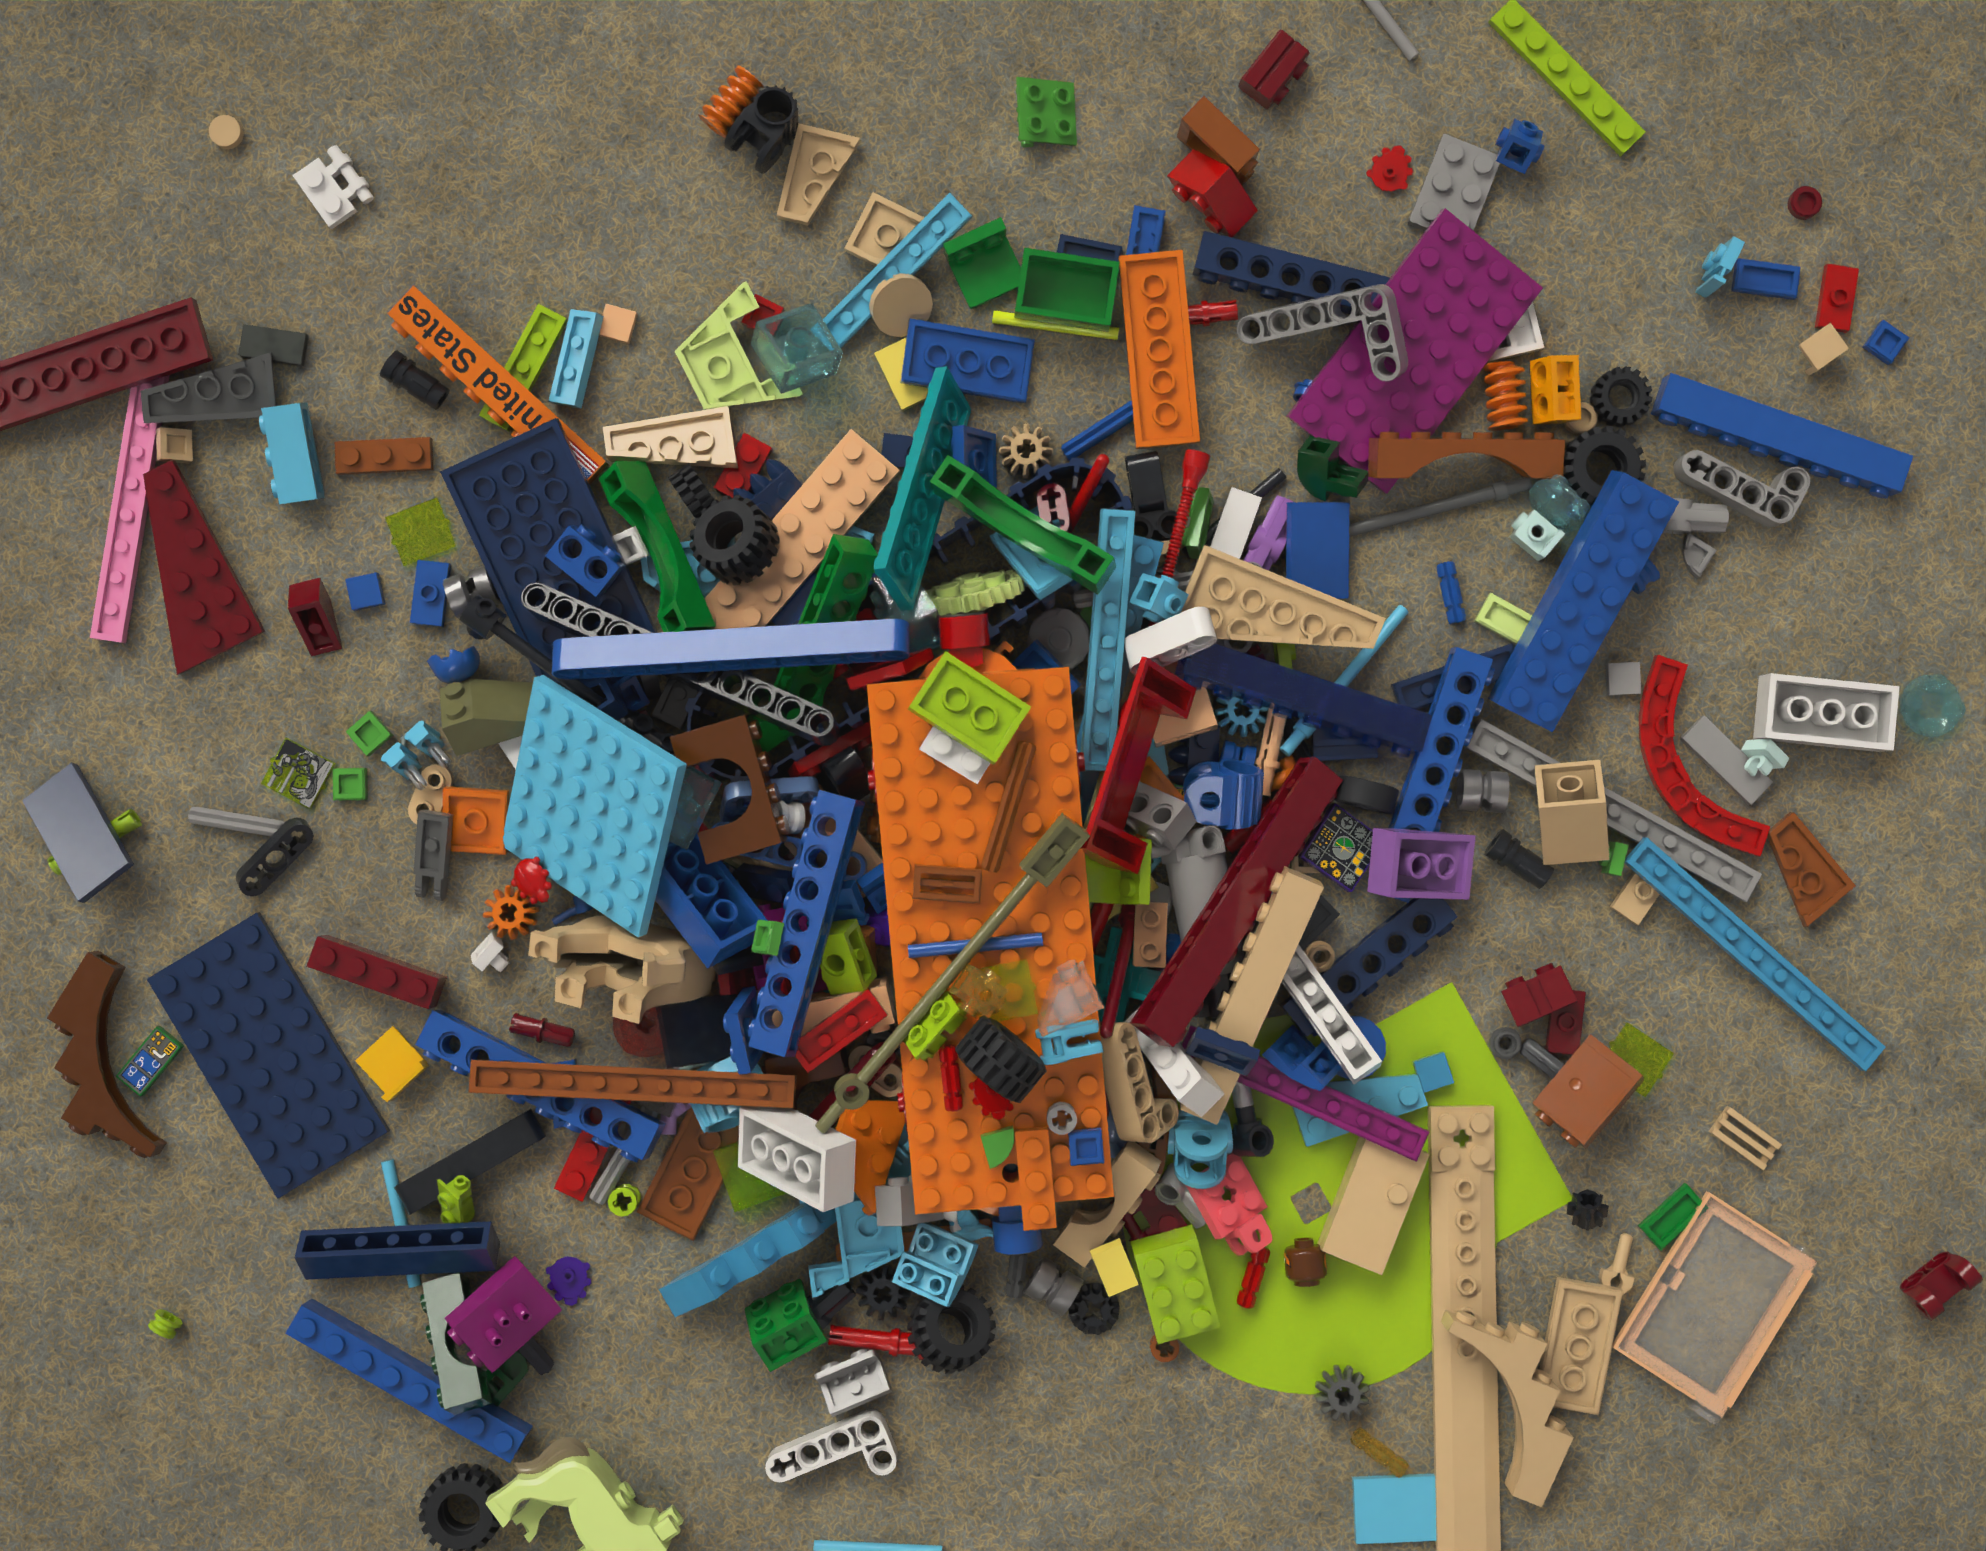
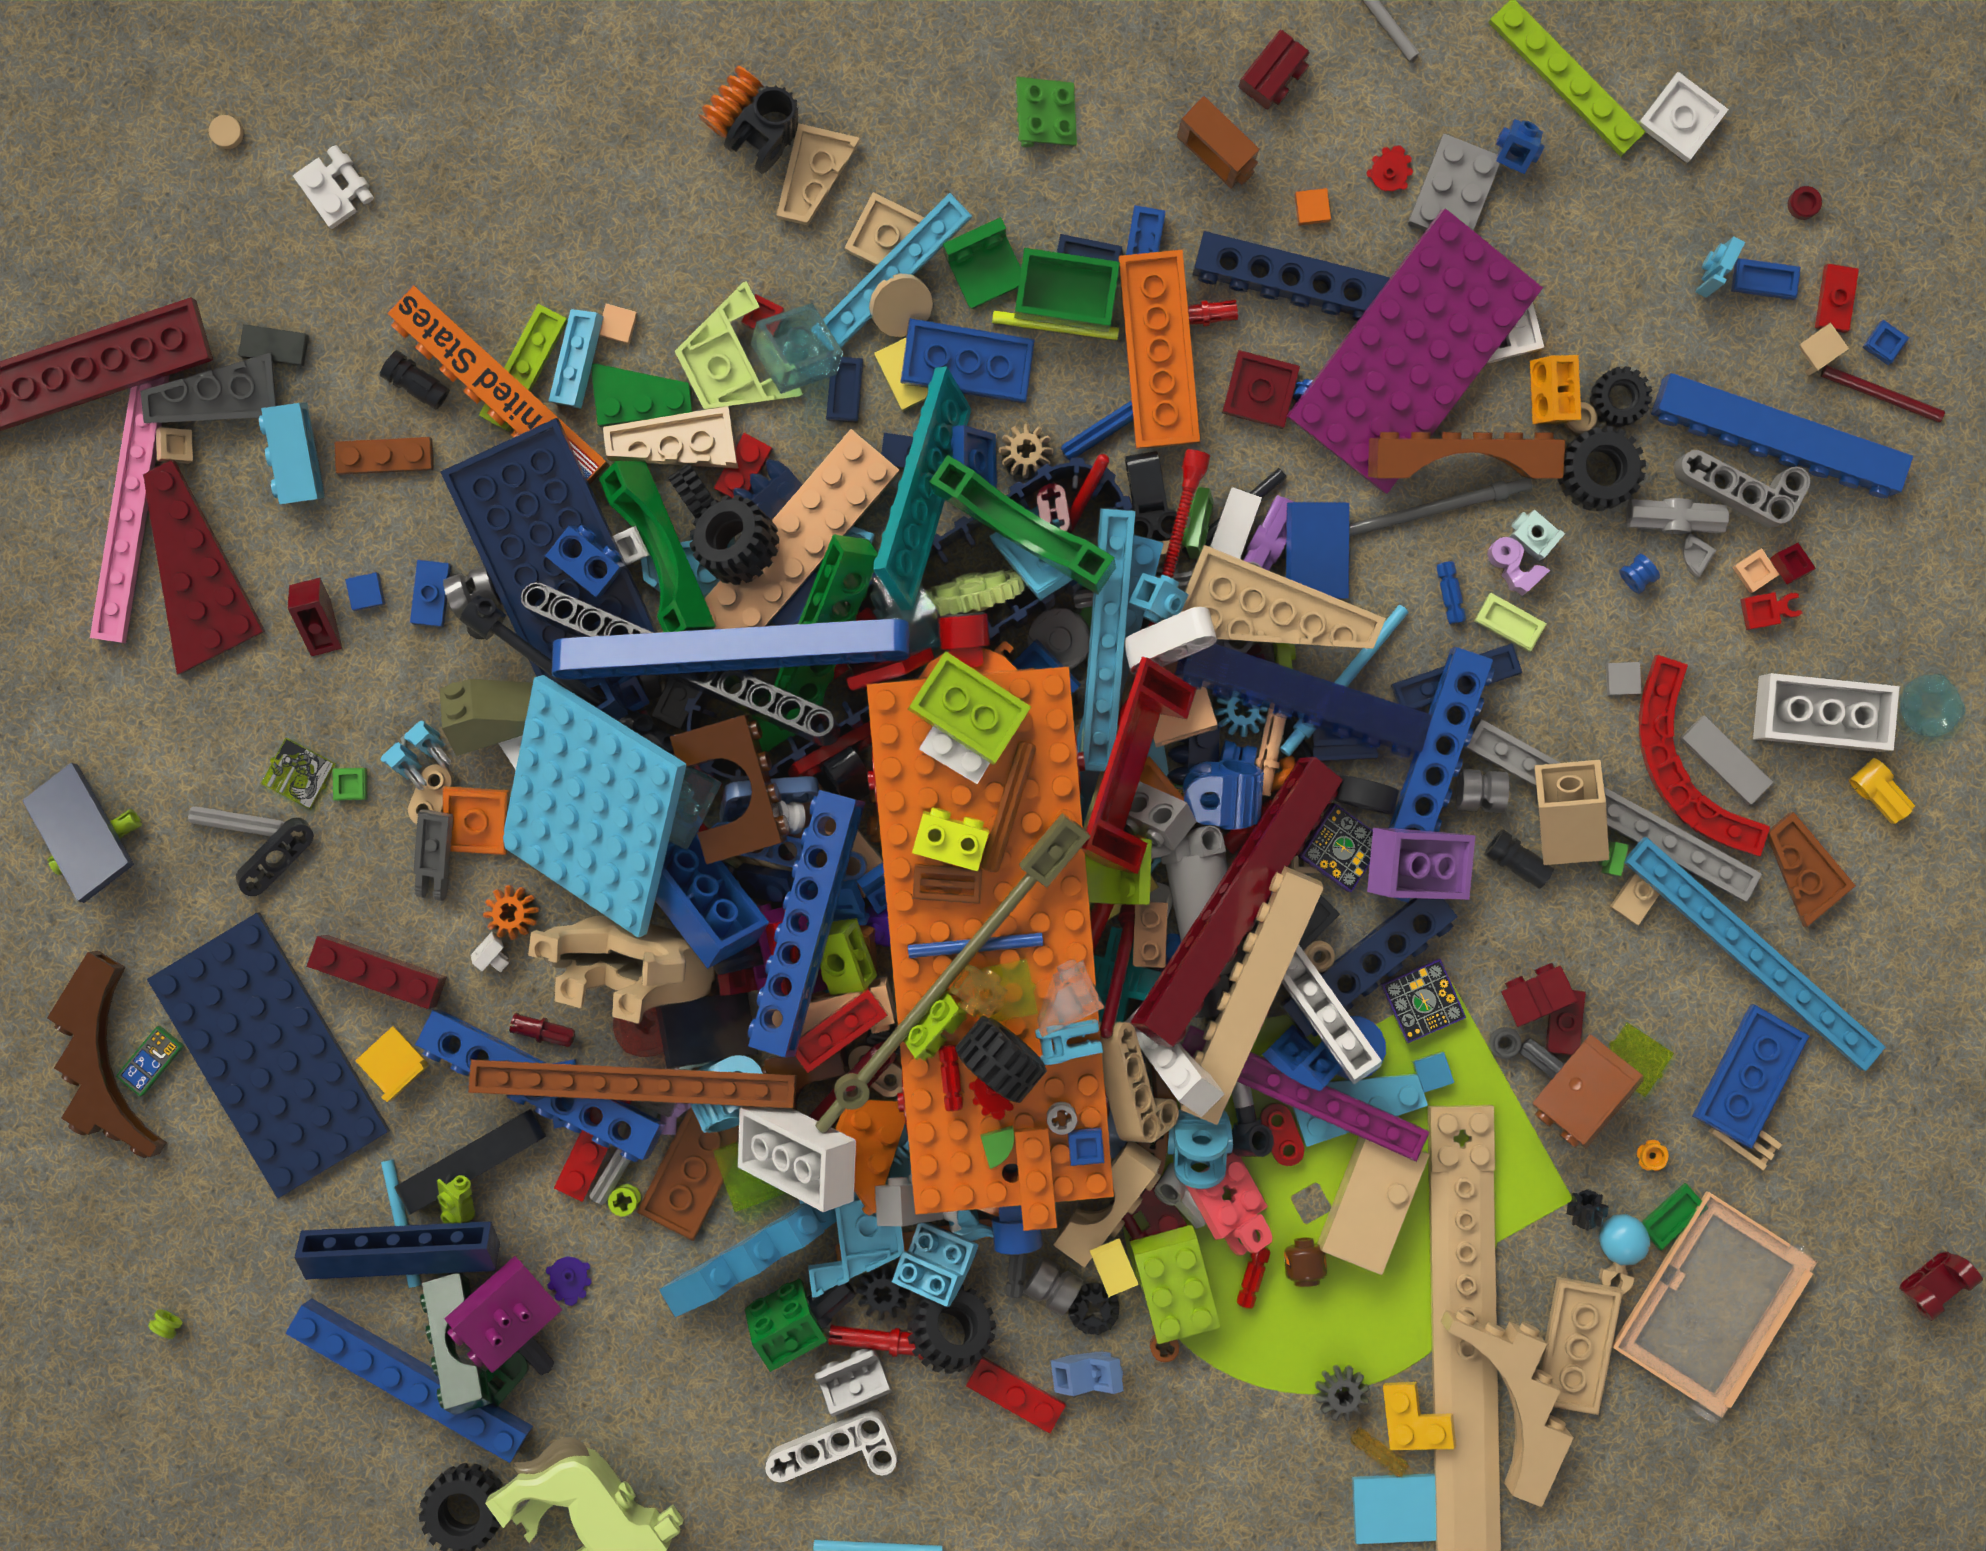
(369, 733): bright green plate -> none
(420, 531): clear neon green piece -> none
(457, 666): blue hair -> none
(531, 880): red piece -> none
(580, 907): blue hand -> none
(635, 396): none -> green wing
(736, 1023): blue plate -> none
(767, 937): bright green tile -> none
(845, 391): none -> dark blue tile
(951, 839): none -> neon yellow brick
(1015, 1394): none -> red plate
(1087, 1373): none -> medium blue brick
(1212, 191): red brick -> none
(1222, 1051): dark blue plate -> none
(1260, 389): none -> dark red plate
(1283, 1134): none -> red plate
(1312, 206): none -> orange tile
(1322, 474): dark green brick -> none
(1332, 316): light grey beam -> none
(1410, 1428): none -> yellow plate
(1423, 1000): none -> tile
(1504, 395): orange piece -> none
(1507, 554): none -> lavender leg
(1559, 503): clear light blue dish -> none
(1583, 599): blue brick -> none
(1624, 1239): none -> medium azure hair
(1658, 1161): none -> light orange plate
(1682, 117): none -> white plate
(1750, 1076): none -> blue tile
(1755, 570): none -> light nougat tile
(1763, 756): light aqua tile -> none
(1765, 610): none -> red plate
(1792, 563): none -> dark red plate
(1876, 784): none -> yellow piece
(1882, 393): none -> dark red bar

